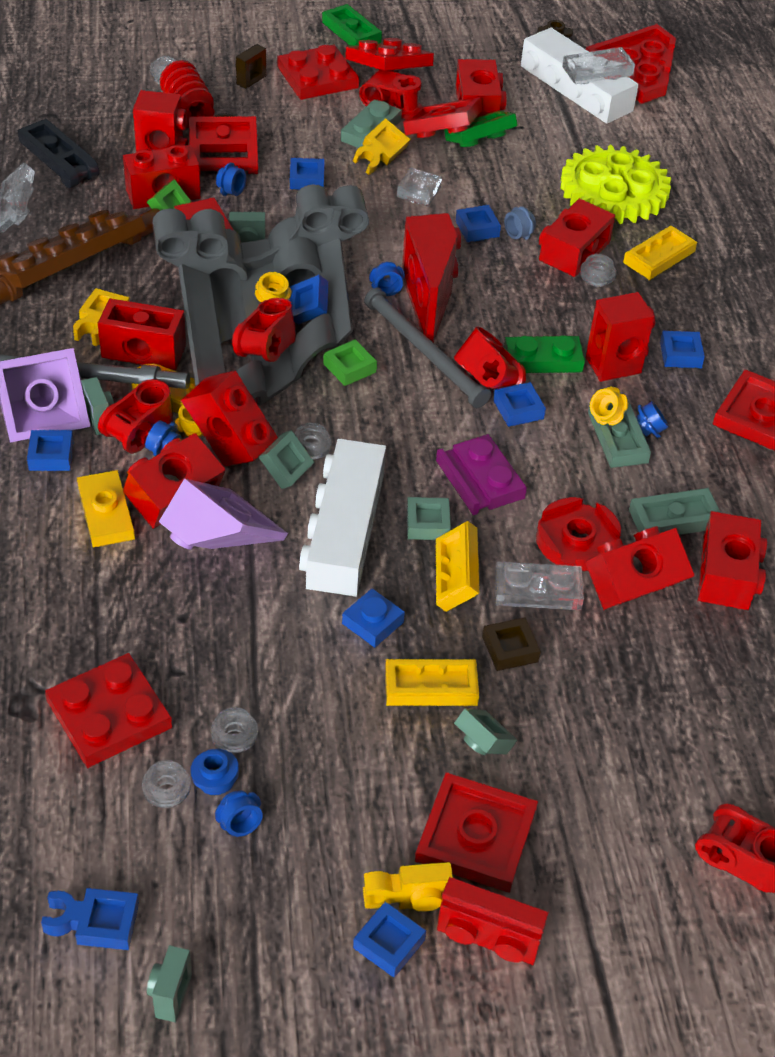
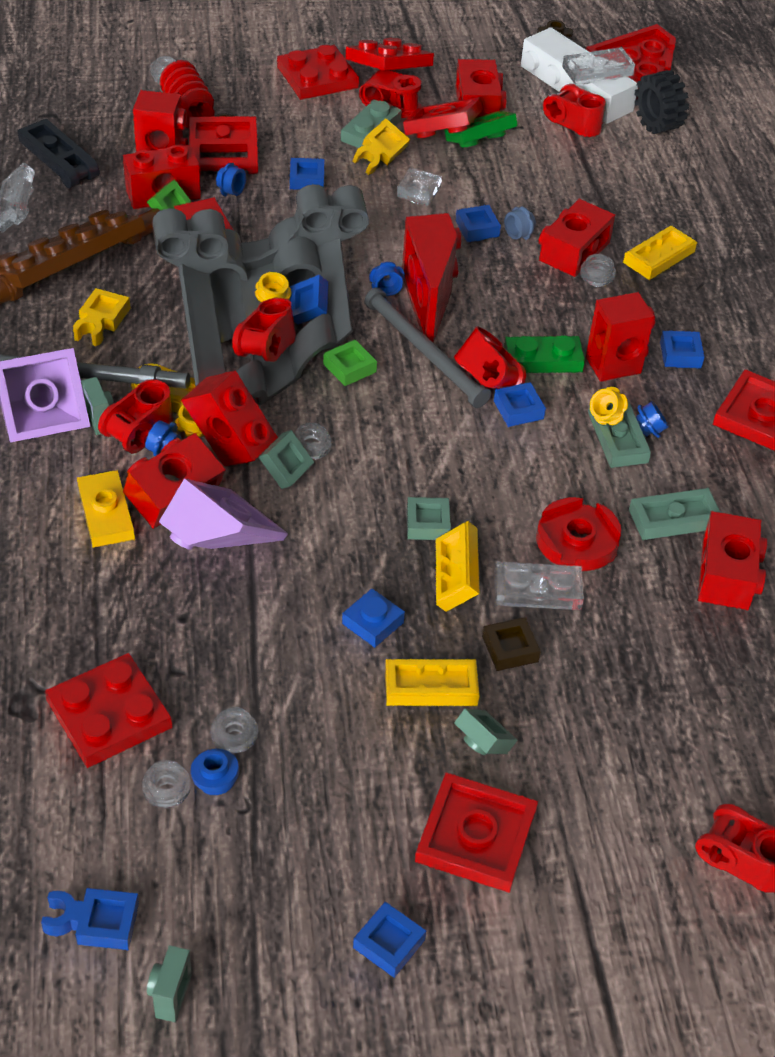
(50, 450): blue plate -> none
(142, 333): red brick -> none
(239, 813): blue plate -> none
(248, 225): sand green plate -> none
(251, 66): dark brown plate -> none
(345, 517): white brick -> none
(350, 25): green plate -> none
(413, 887): yellow plate -> none
(481, 474): magenta plate -> none
(491, 921): red plate -> none
(576, 110): none -> red piece
(616, 182): neon yellow gear -> none
(661, 101): none -> black tyre
(662, 562): red brick -> none

